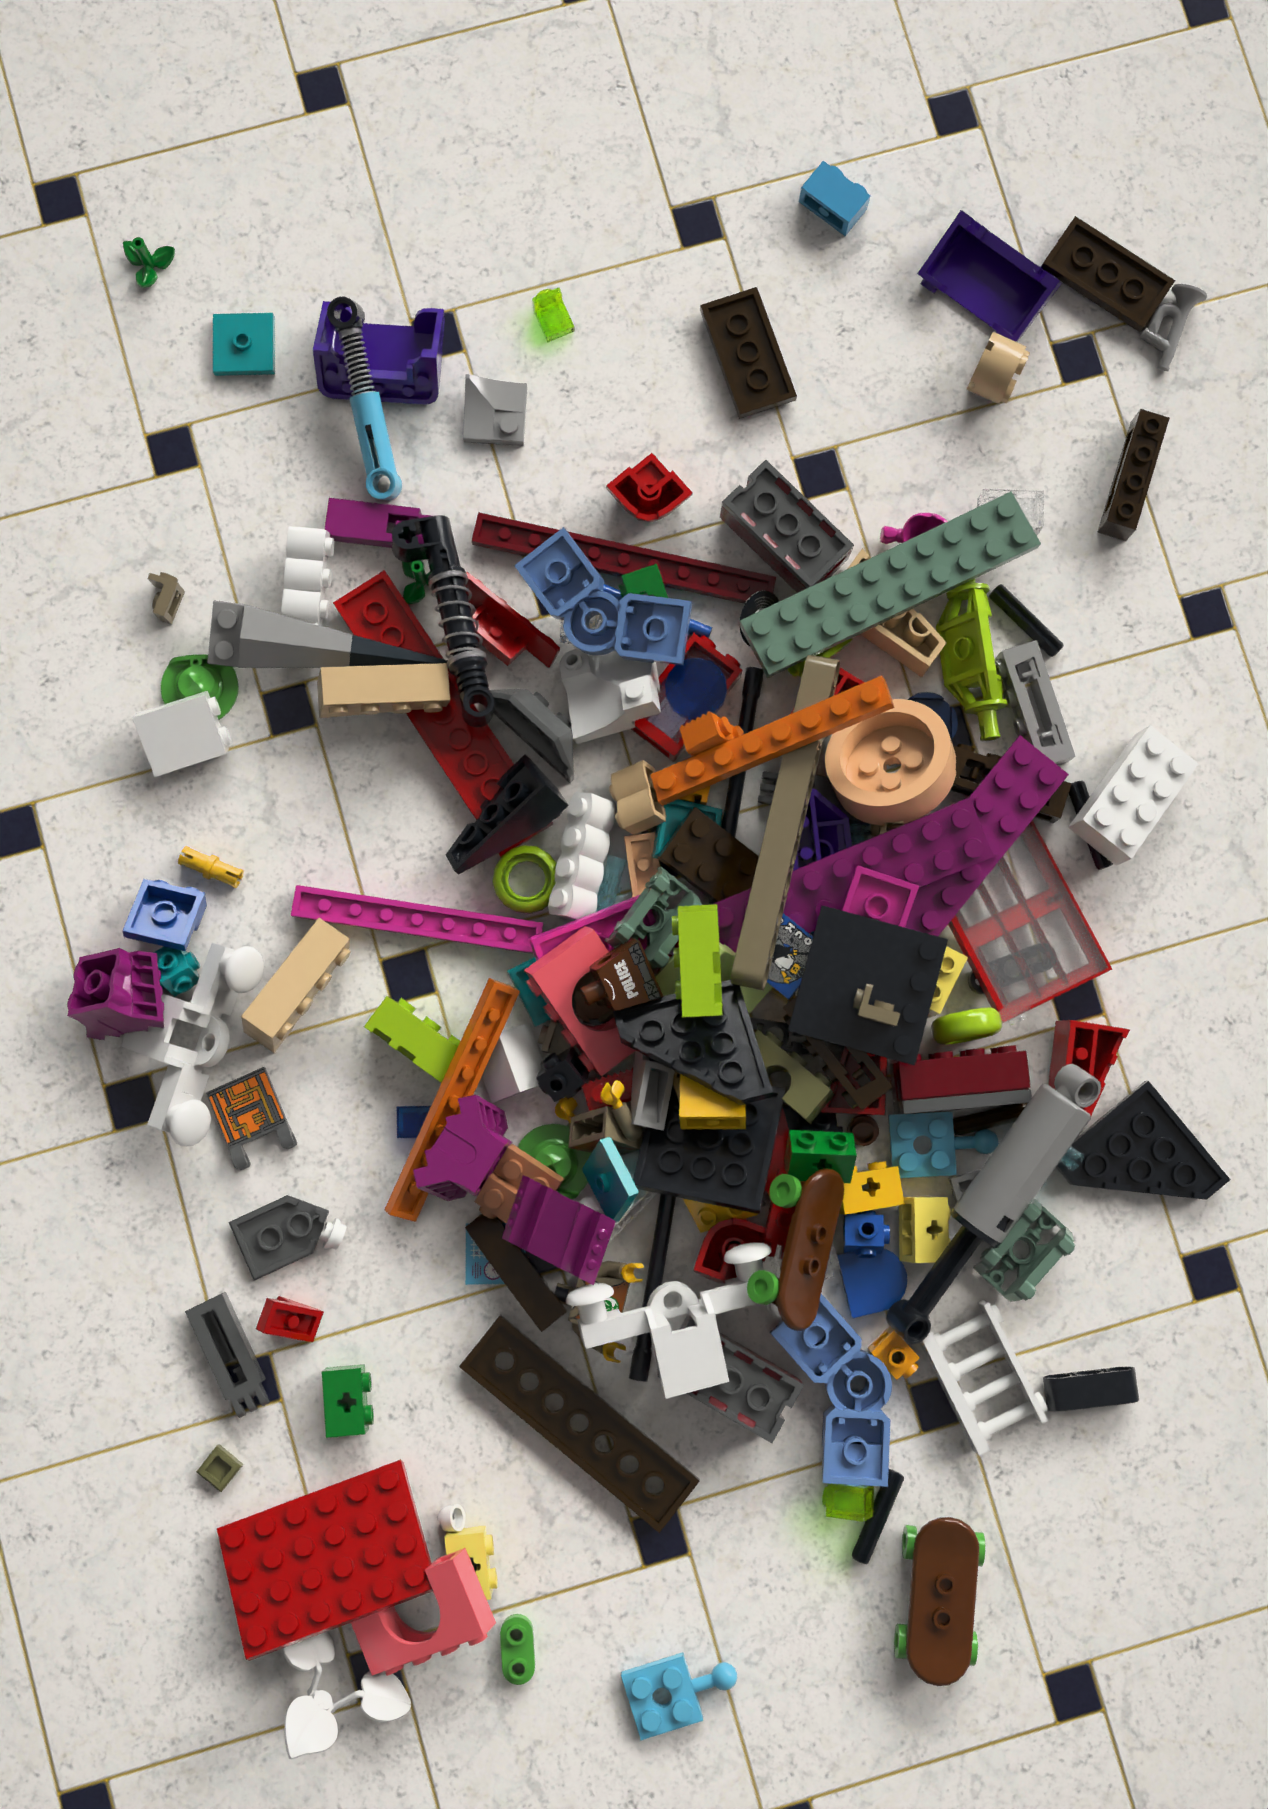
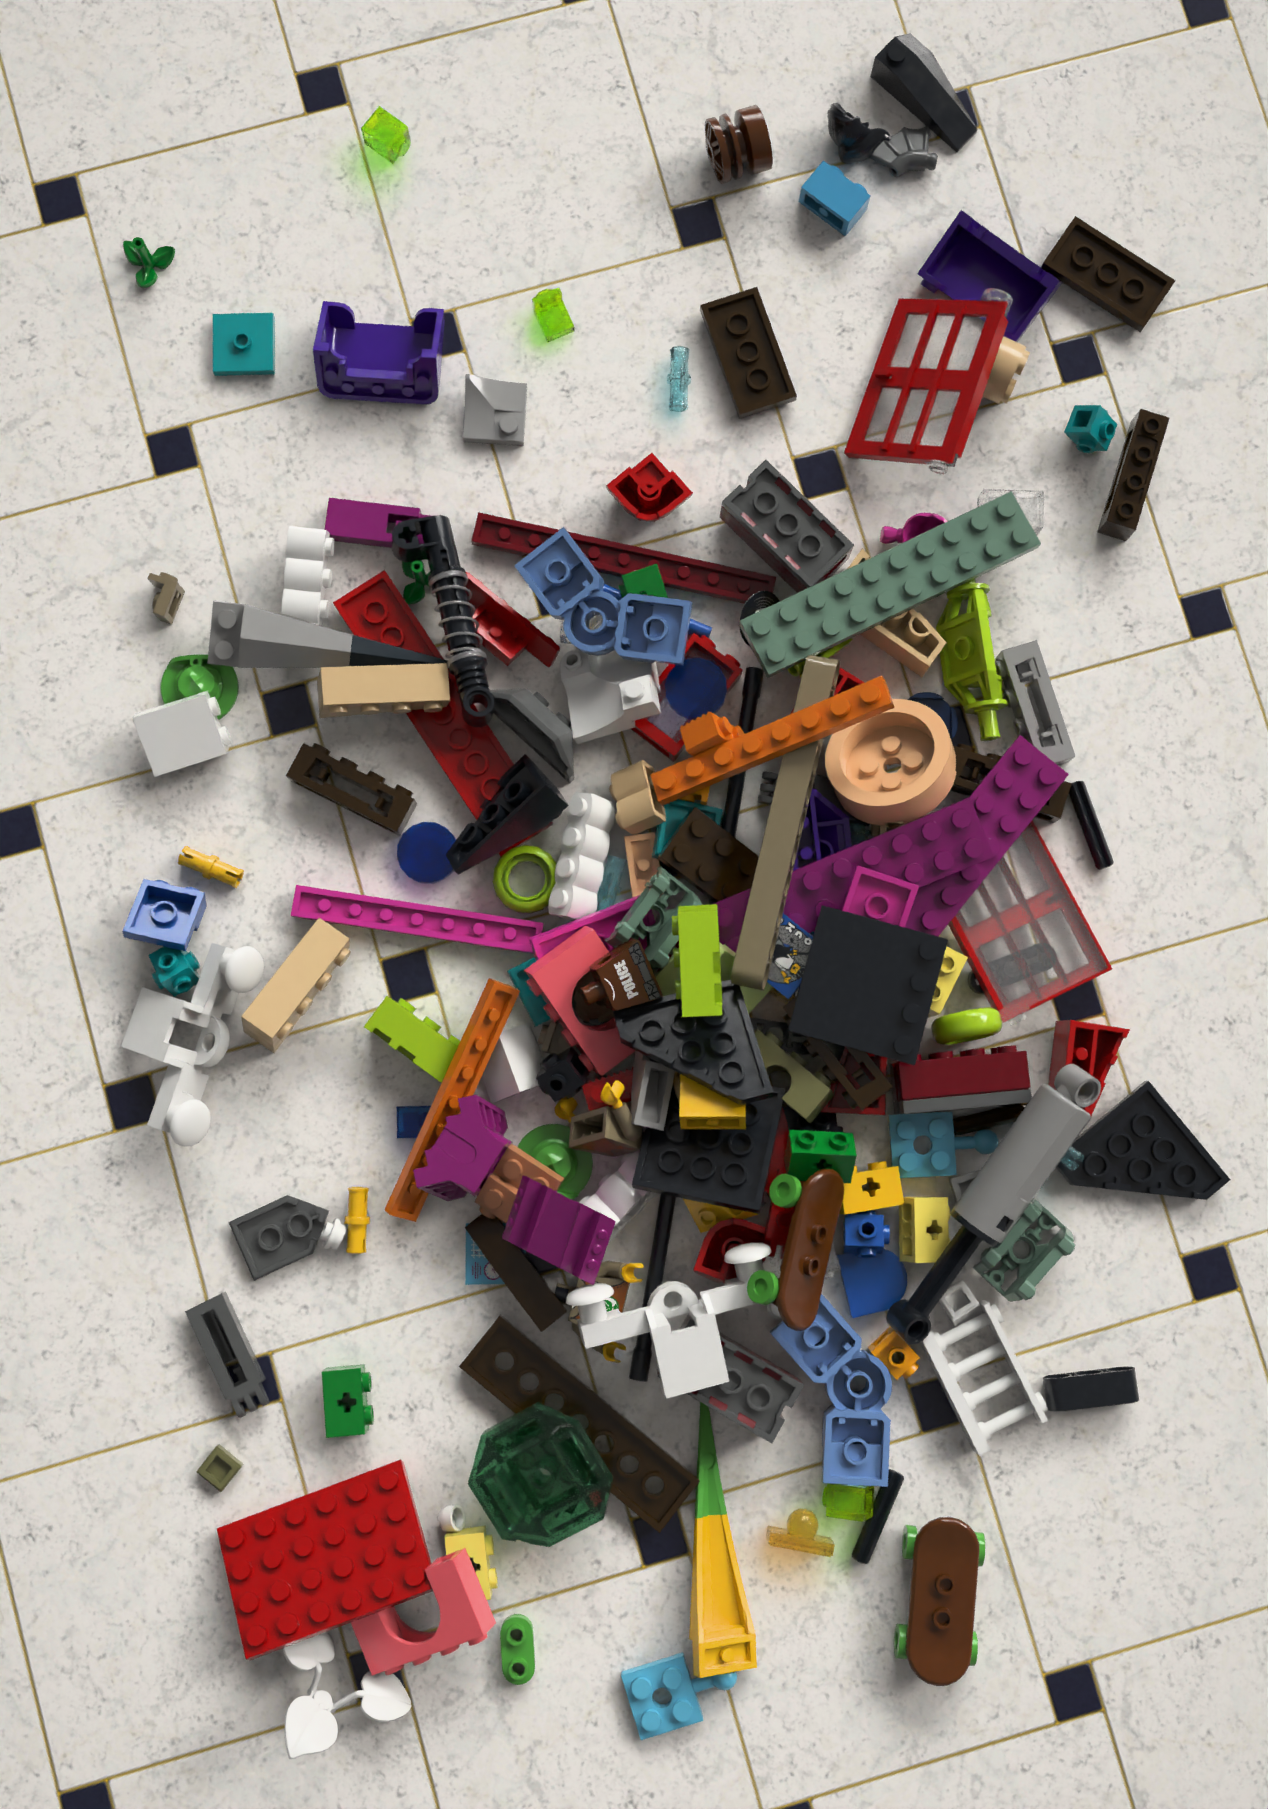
(117, 993): magenta slope -> none
(248, 1111): flag -> none
(289, 1319): red slope -> none
(307, 766): none -> dark brown brick
(357, 1220): none -> yellow pin
(365, 403): piece -> none
(386, 135): none -> clear neon green brick
(424, 851): none -> clear blue tile
(523, 1499): none -> clear green piece
(610, 1179): teal plate -> none
(679, 379): none -> clear light blue pin
(719, 1609): none -> yellow plate
(743, 143): none -> reddish brown wheel
(801, 1535): none -> clear yellow tile
(851, 136): none -> black hair
(864, 1129): reddish brown plate -> none
(880, 1012): dark tan bracket -> none
(906, 152): none -> dark grey arm
(920, 85): none -> black wedge
(929, 380): none -> red door
(960, 1304): none -> white slope
(1026, 620): black axle -> none
(1090, 428): none -> teal brick
(1133, 795): white brick -> none
(1187, 297): light grey piece -> none

